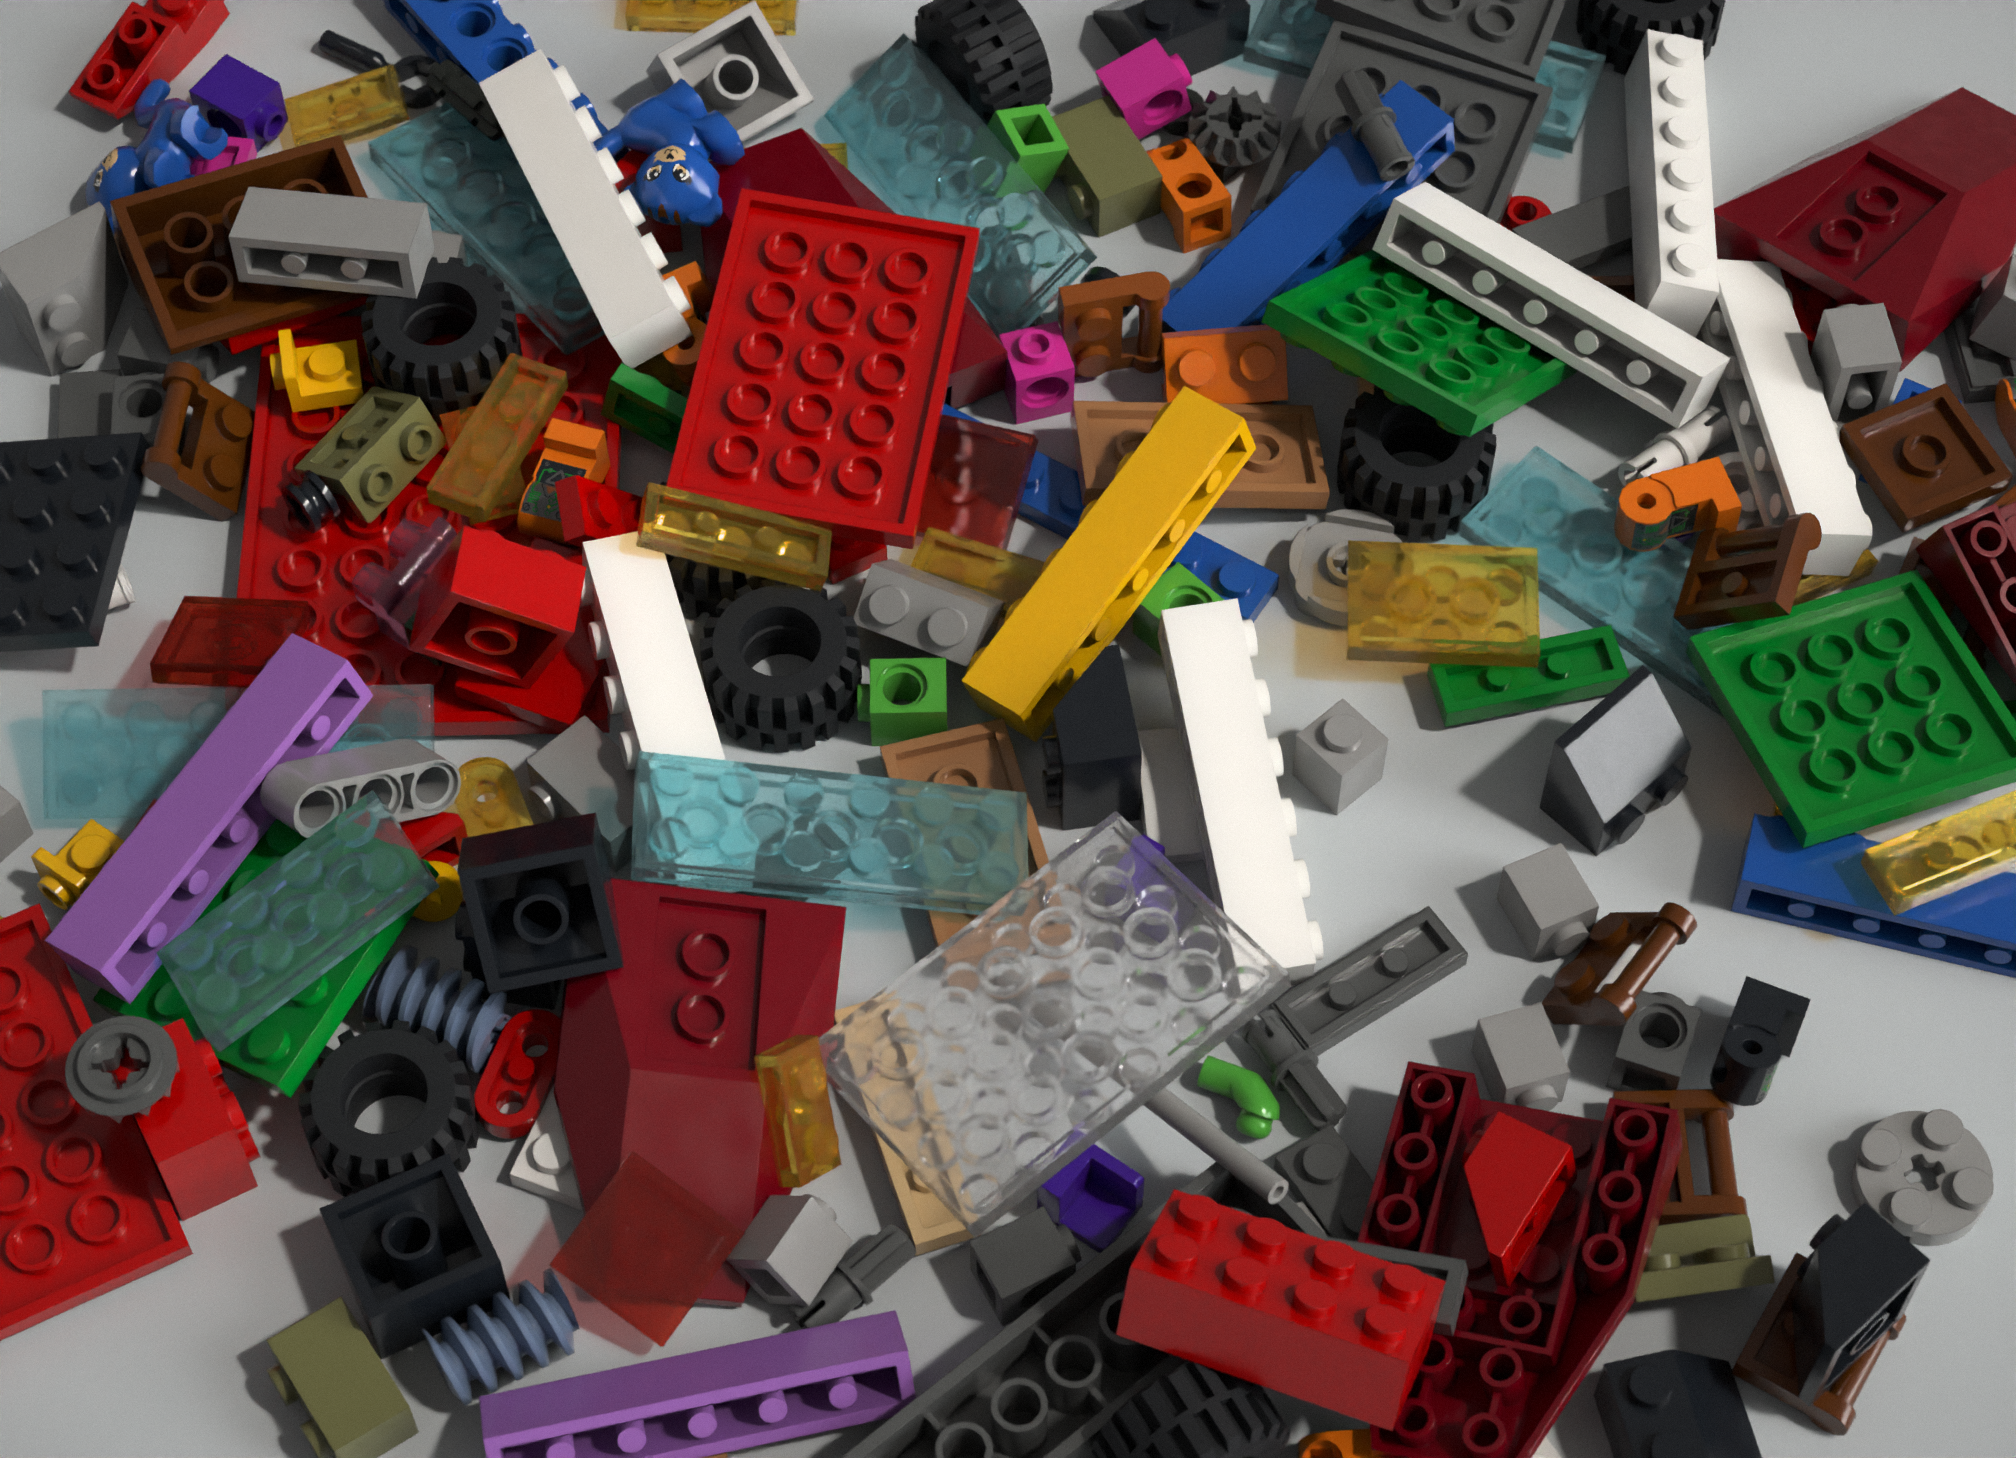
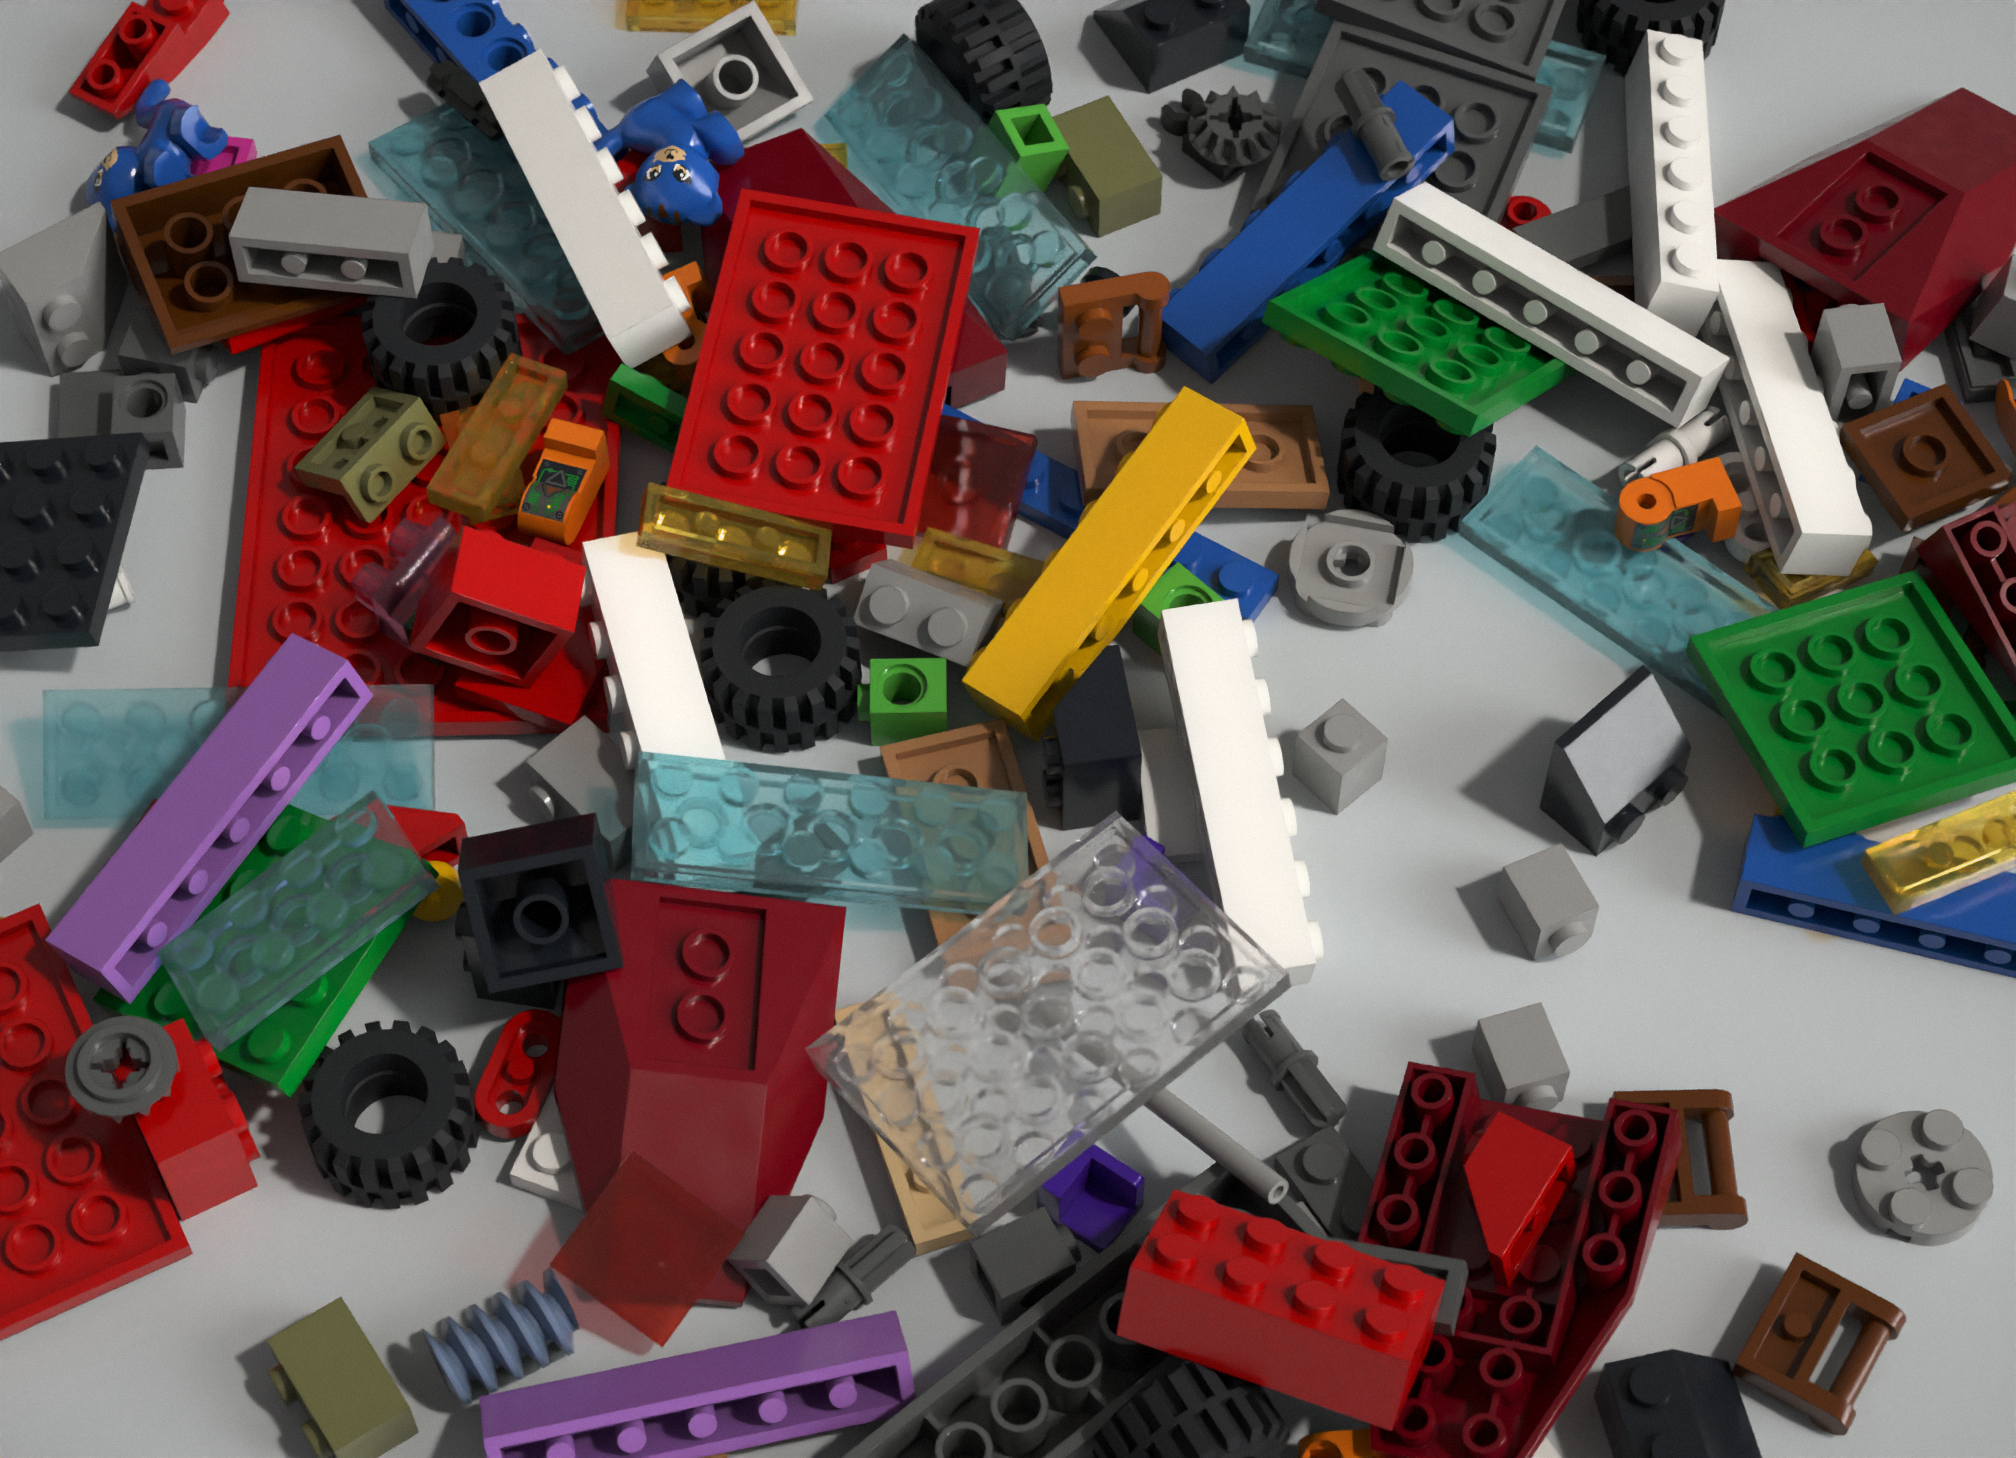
(76, 864): yellow bracket -> none
(215, 445): reddish brown plate -> none
(225, 639): clear red tile -> none
(241, 101): dark purple brick -> none
(310, 501): black bush -> none
(318, 373): yellow bracket -> none
(321, 787): light grey beam -> none
(348, 107): clear yellow plate -> none
(370, 60): black piece -> none
(414, 1253): black slope -> none
(421, 999): sand blue piece -> none
(499, 814): clear yellow plate -> none
(595, 510): red plate -> none
(798, 1110): clear yellow plate -> none
(1038, 372): dark pink brick -> none
(1147, 87): dark pink brick -> none
(1192, 196): orange leg -> none
(1226, 364): orange bracket -> none
(1247, 1090): bright green arm -> none
(1370, 982): dark grey tile -> none
(1442, 604): clear yellow plate -> none
(1568, 670): green plate -> none
(1616, 966): reddish brown plate -> none
(1651, 1068): dark grey brick -> none
(1703, 1259): olive bracket -> none
(1746, 572): reddish brown plate -> none
(1757, 1035): black leg -> none
(1850, 1295): black slope -> none

